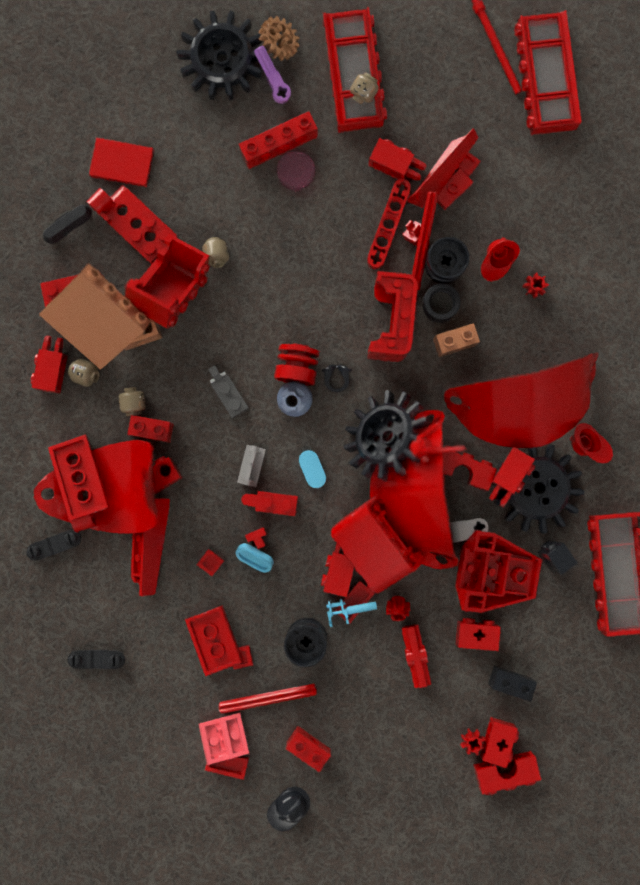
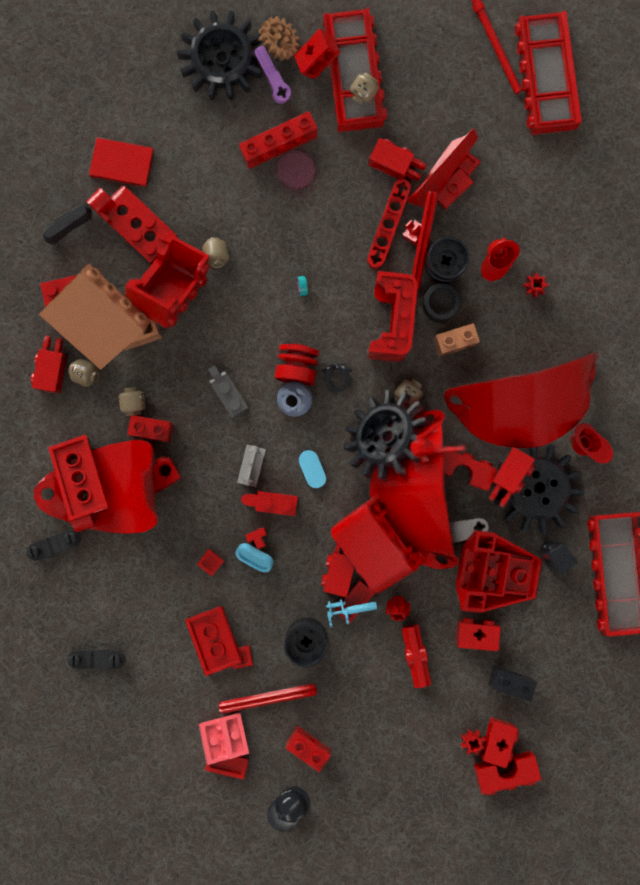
(148, 549): red wedge -> none
(302, 285): none -> teal tile
(317, 54): none -> red brick
(412, 388): none -> dark tan head

